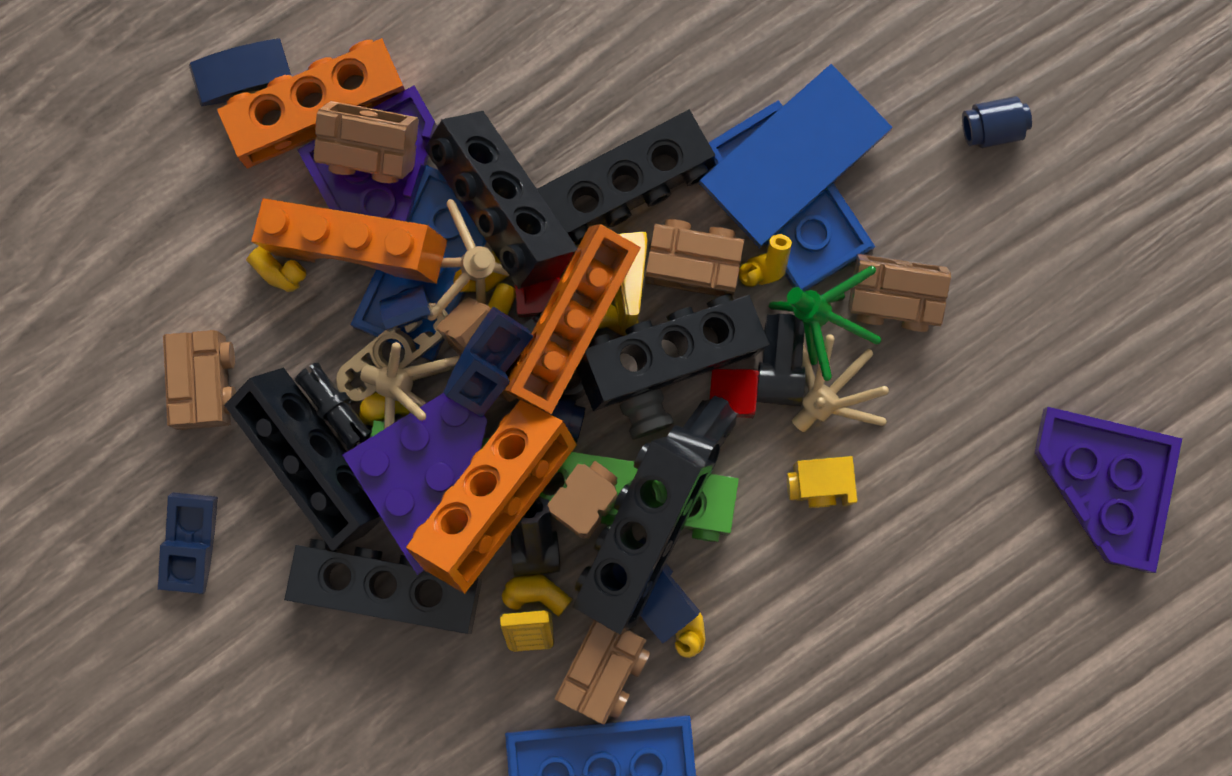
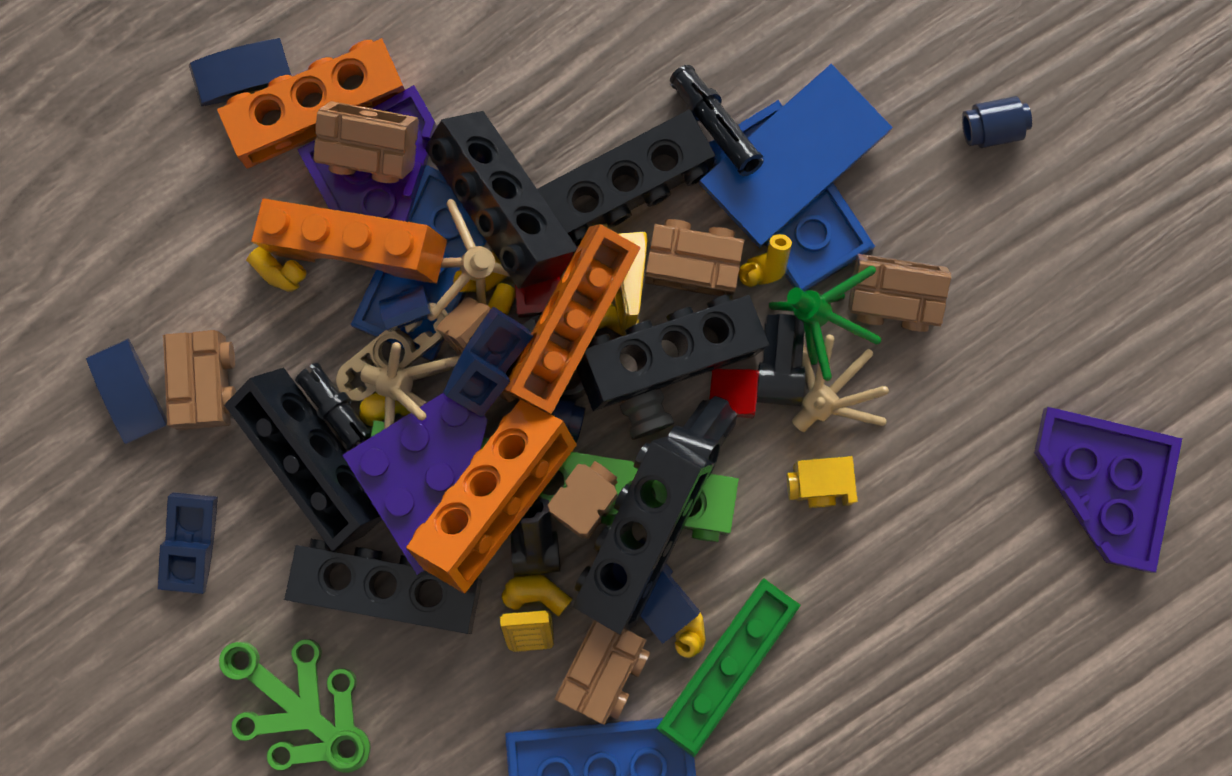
(126, 391): none -> dark blue slope
(301, 711): none -> bright green plant
(707, 108): none -> black pin
(727, 667): none -> green tile

